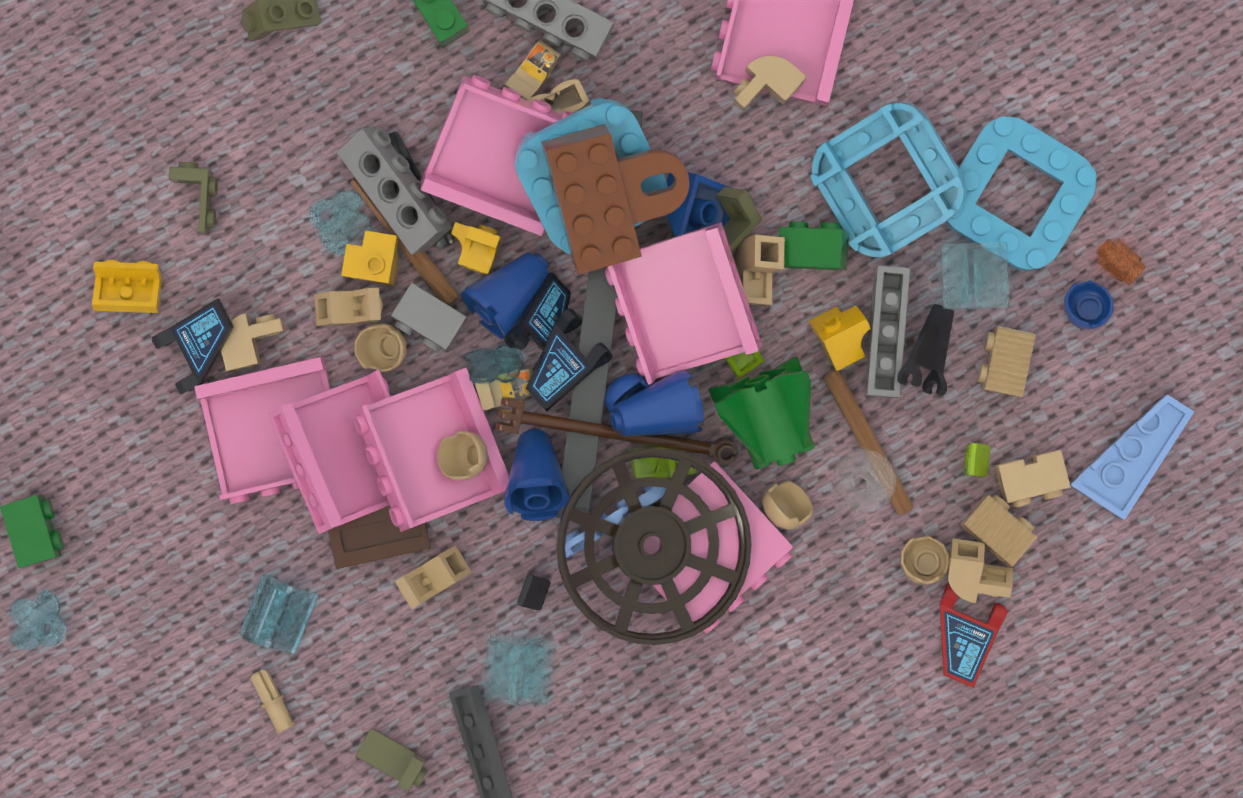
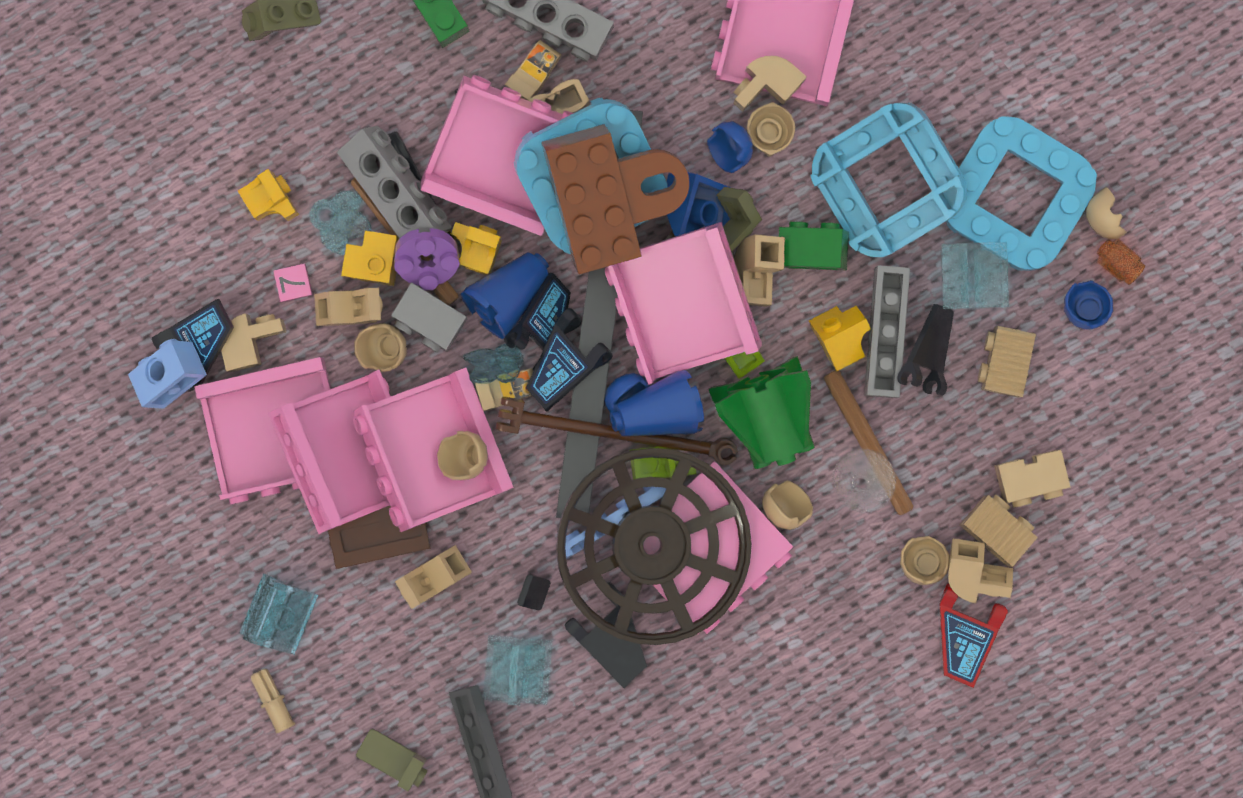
(32, 530): green brick -> none
(32, 621): clear light blue plate -> none
(126, 286): yellow bracket -> none
(166, 374): none -> light blue brick
(190, 173): olive bracket -> none
(268, 196): none -> yellow brick
(293, 283): none -> bright pink tile
(426, 273): none -> medium lavender plate
(535, 479): blue cone -> none
(618, 657): none -> black flag
(730, 146): none -> blue hair
(771, 128): none -> tan hat
(977, 459): lime slope -> none
(1101, 218): none -> tan hair
(1128, 464): light blue wing -> none

